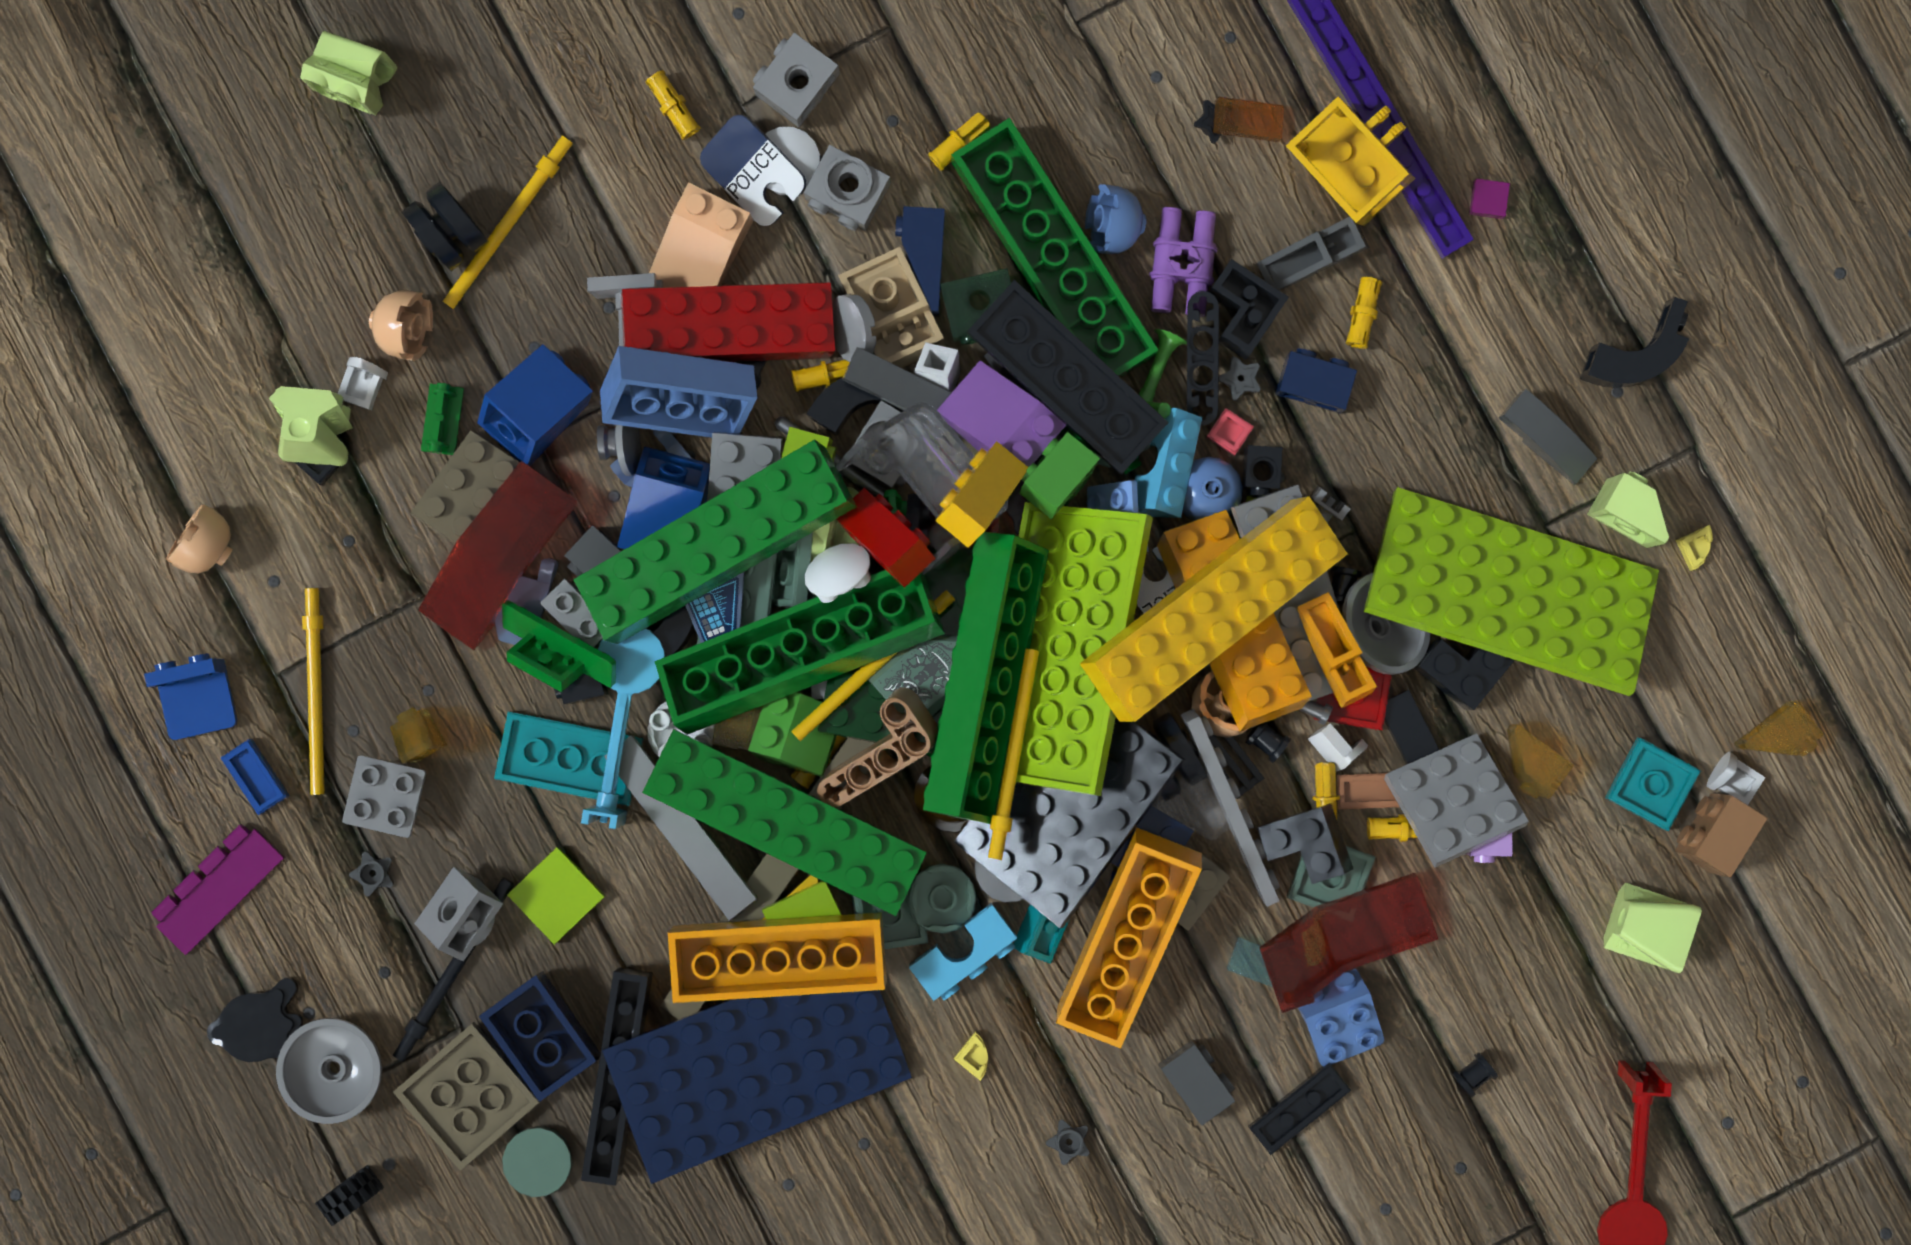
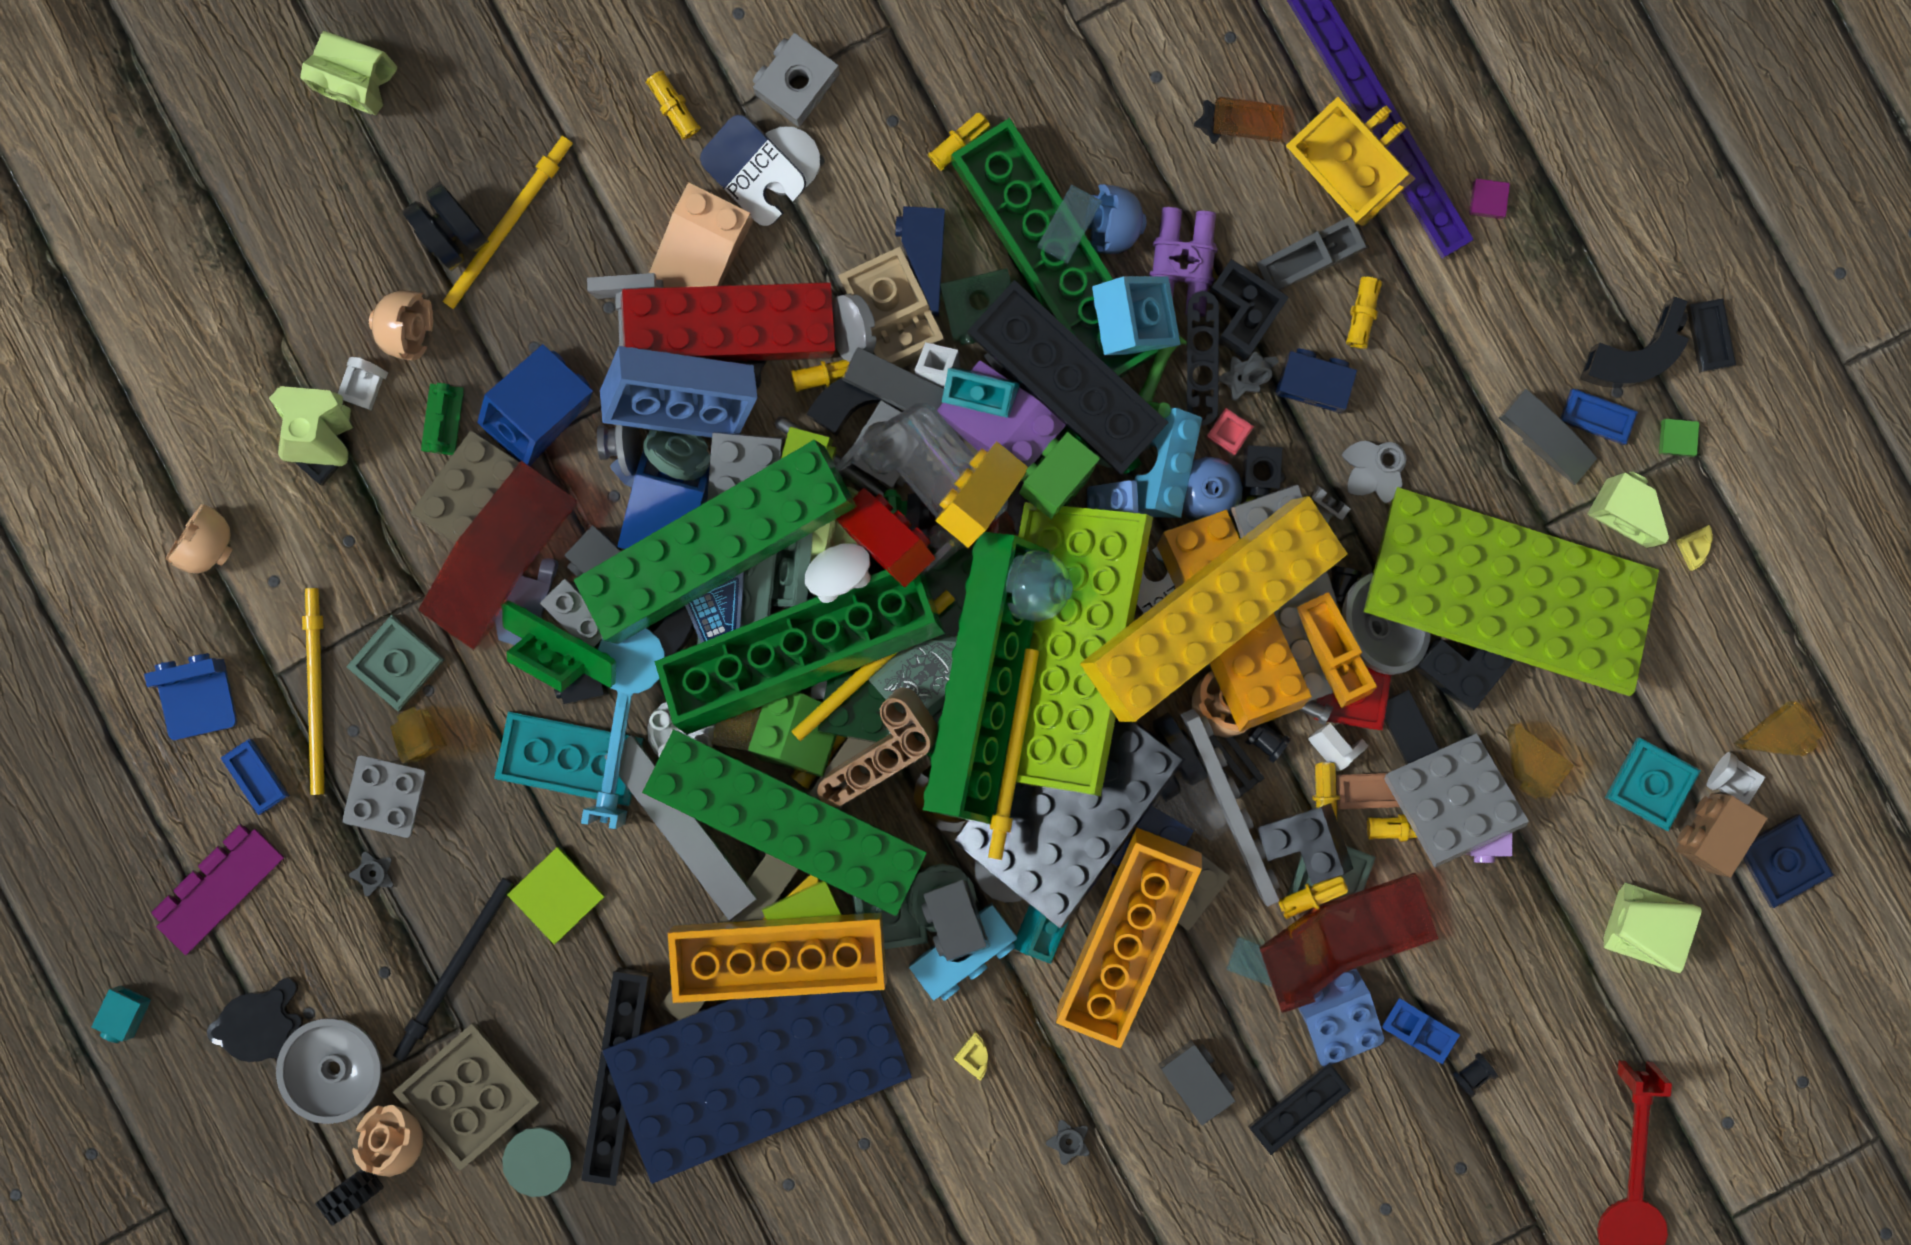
(120, 1014): none -> teal brick
(388, 1141): none -> light nougat cylinder
(395, 663): none -> sand green tile
(459, 914): light grey brick -> none
(540, 1036): dark blue brick -> none
(677, 454): none -> sand green tile
(853, 208): light grey brick -> none
(955, 921): none -> dark grey brick
(980, 392): none -> teal slope
(1038, 586): none -> clear light blue cylinder
(1069, 224): none -> clear light blue tile
(1135, 314): none -> medium azure slope
(1256, 369): none -> dark grey plate
(1312, 896): none -> yellow axle
(1370, 471): none -> light grey plate
(1420, 1031): none -> blue slope
(1598, 416): none -> blue tile
(1679, 437): none -> bright green tile
(1711, 335): none -> black tile
(1786, 861): none -> dark blue tile

